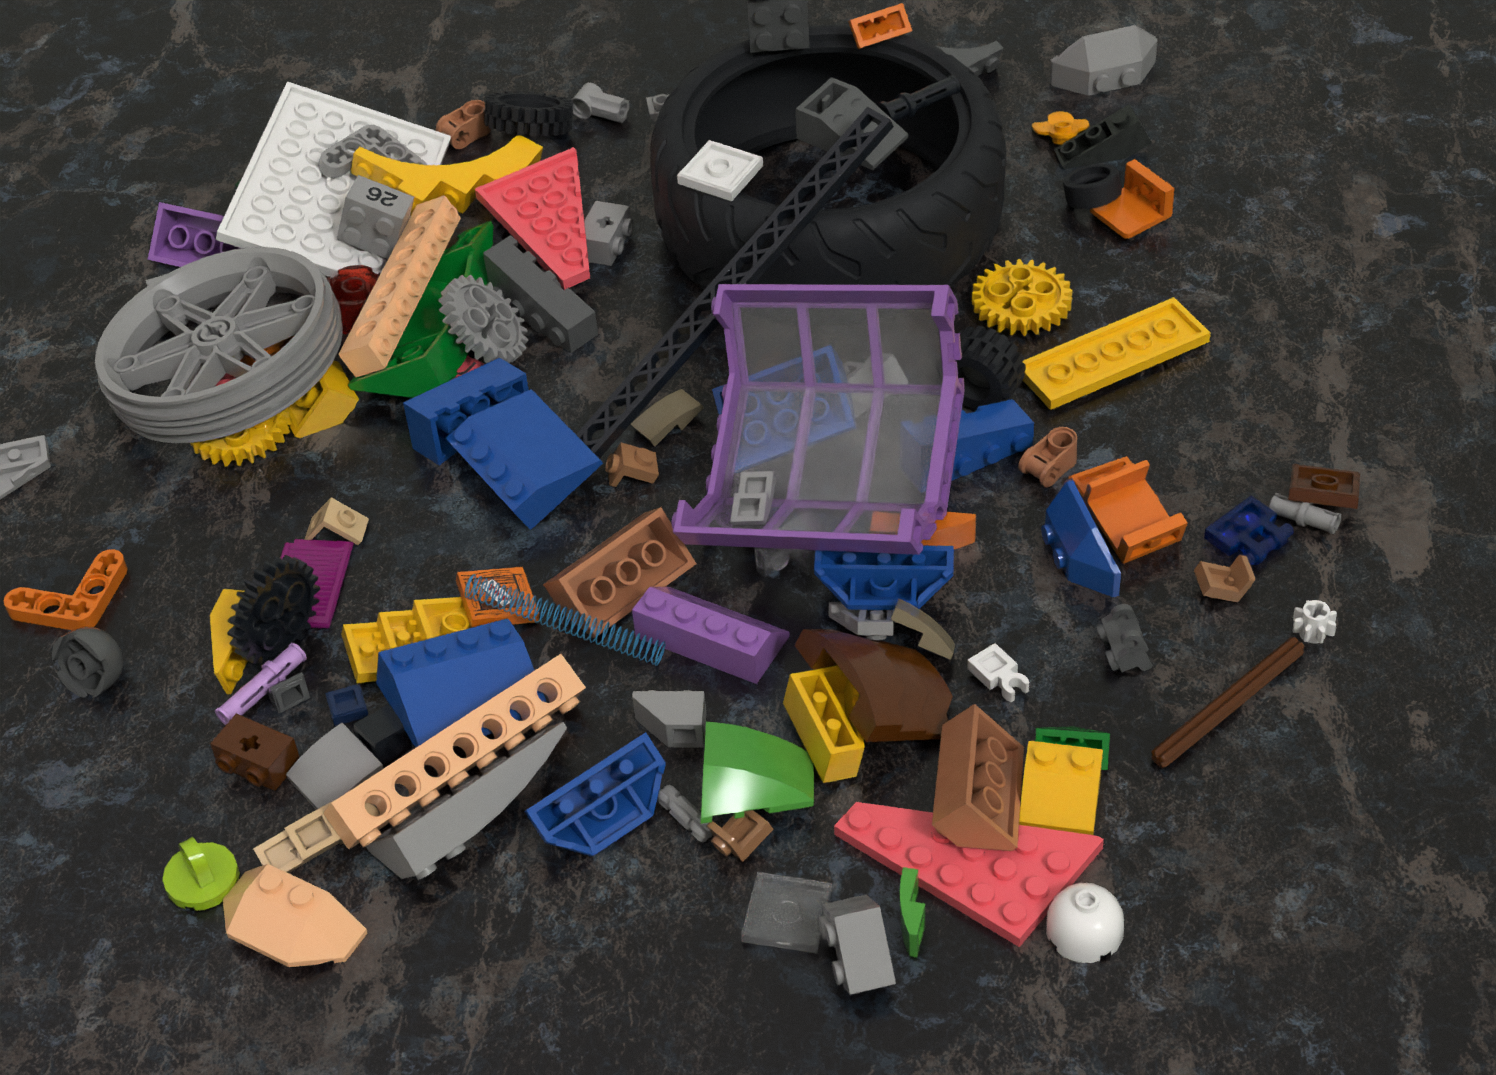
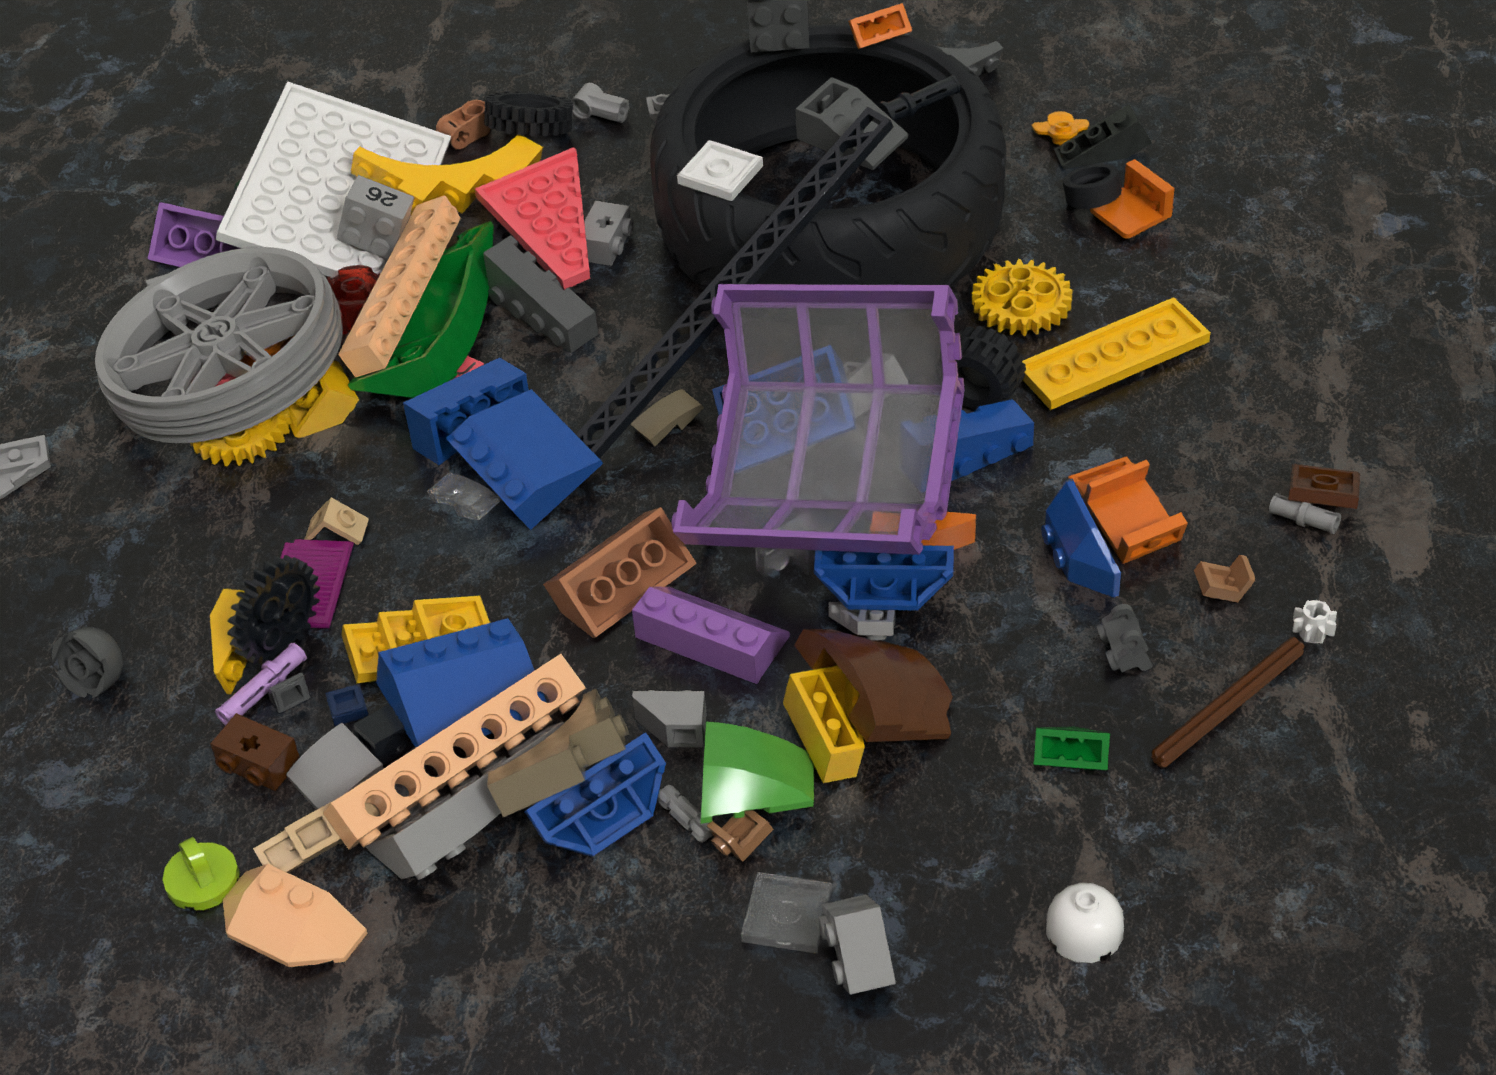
(77, 609): orange beam -> none
(368, 137): light grey beam -> none
(465, 495): none -> clear slope
(480, 613): orange tile -> none
(483, 320): light grey gear -> none
(560, 620): dark azure piece -> none
(561, 758): none -> dark tan arch
(631, 462): medium nougat bracket -> none
(754, 498): light grey slope -> none
(911, 912): bright green slope -> none
(933, 635): dark tan slope -> none
(978, 783): nougat slope -> none
(994, 887): coral wing -> none
(997, 668): white plate -> none
(1051, 456): nougat piece -> none
(1061, 787): yellow slope -> none
(1105, 61): light grey wedge -> none
(1242, 524): clear blue plate -> none

